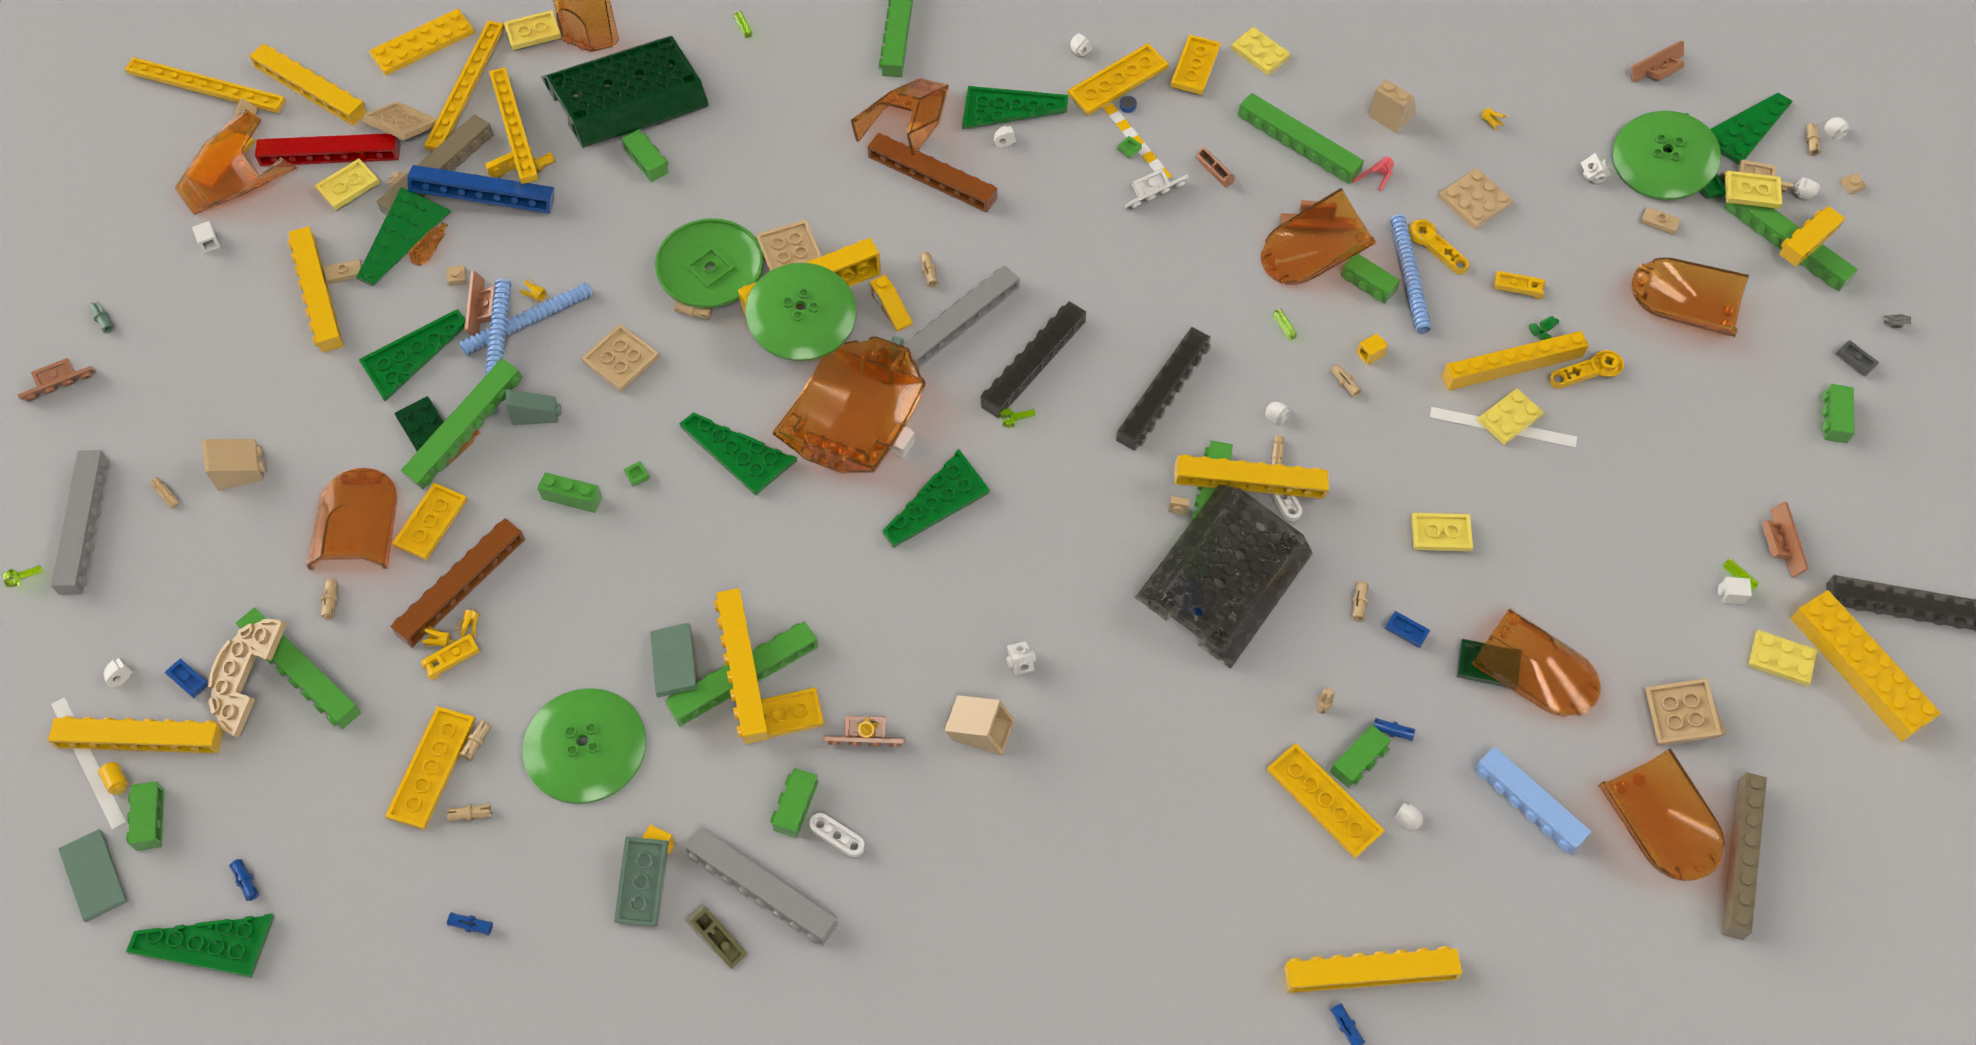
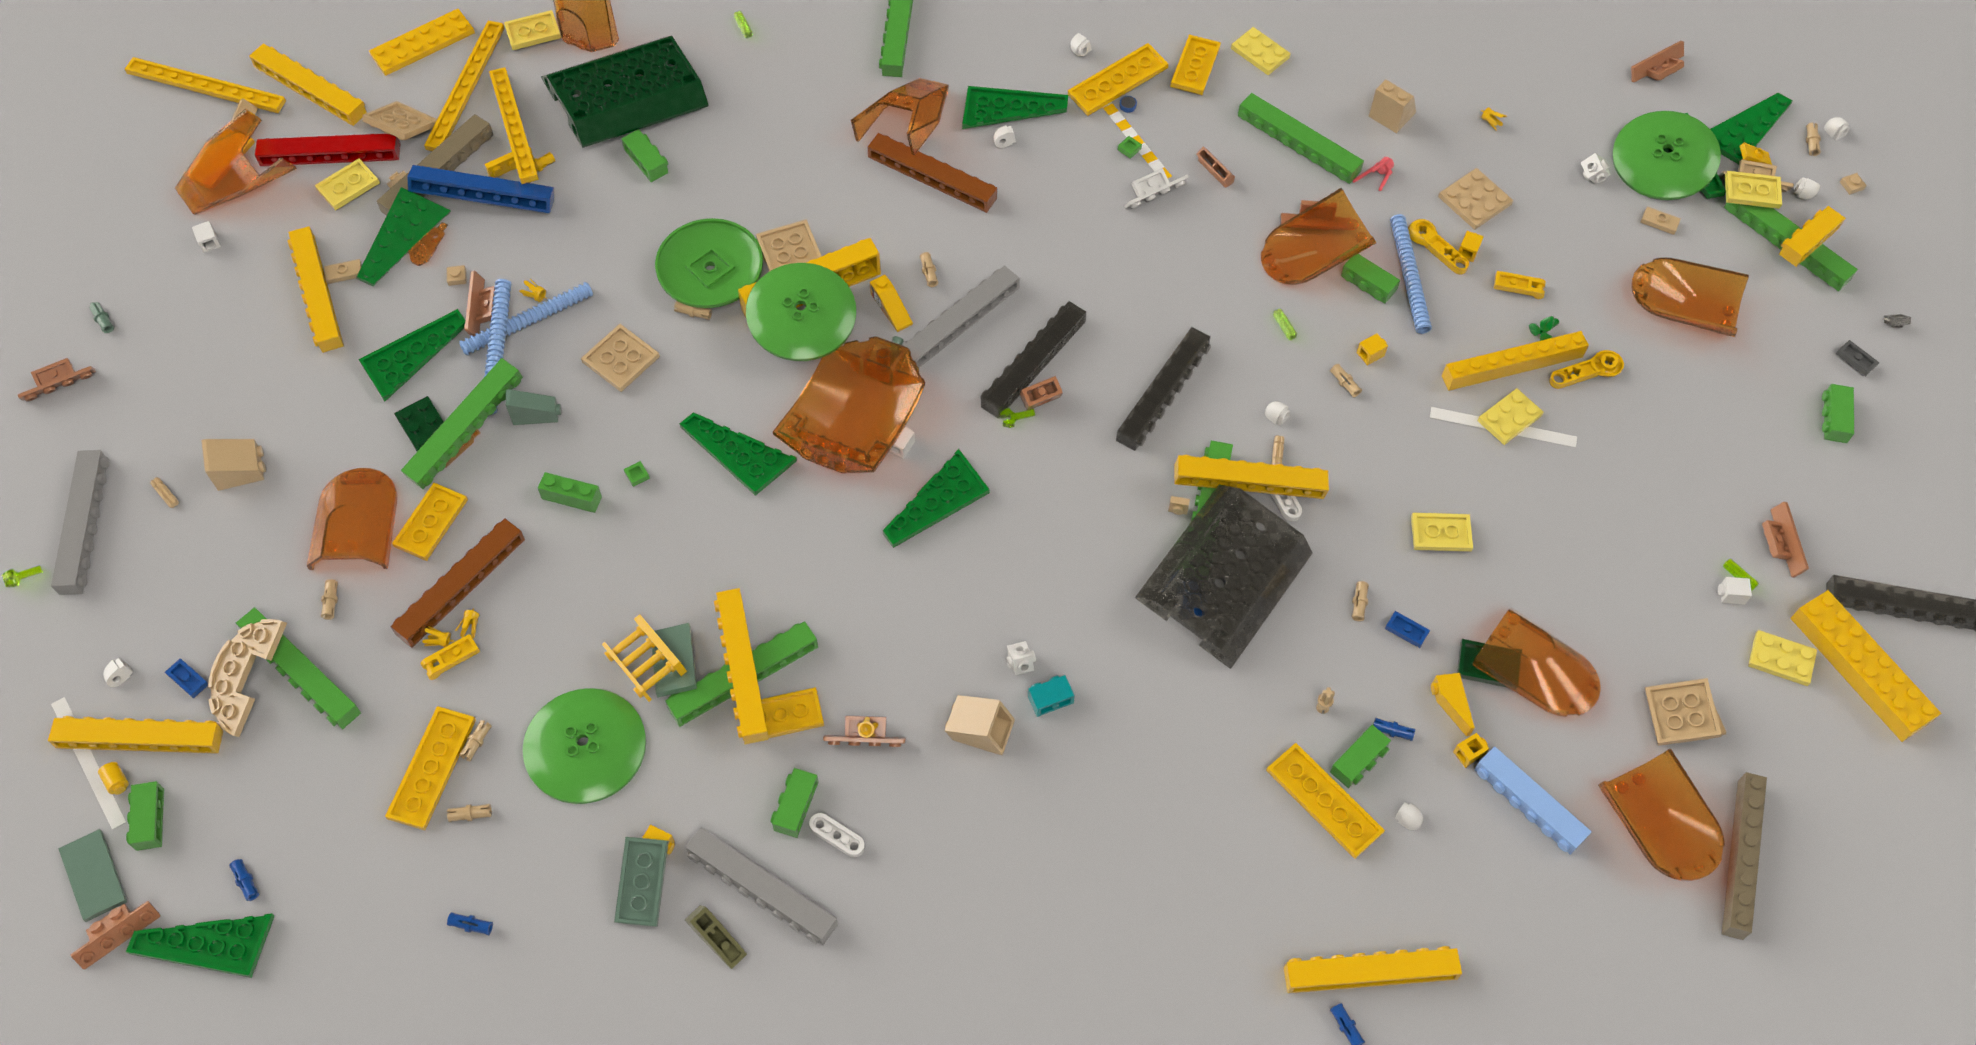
(113, 931): none -> nougat bracket
(661, 653): none -> yellow fence
(1041, 393): none -> nougat brick
(1050, 695): none -> teal brick
(1452, 698): none -> yellow slope
(1464, 749): none -> yellow brick
(1470, 245): none -> yellow brick
(1754, 154): none -> yellow plate

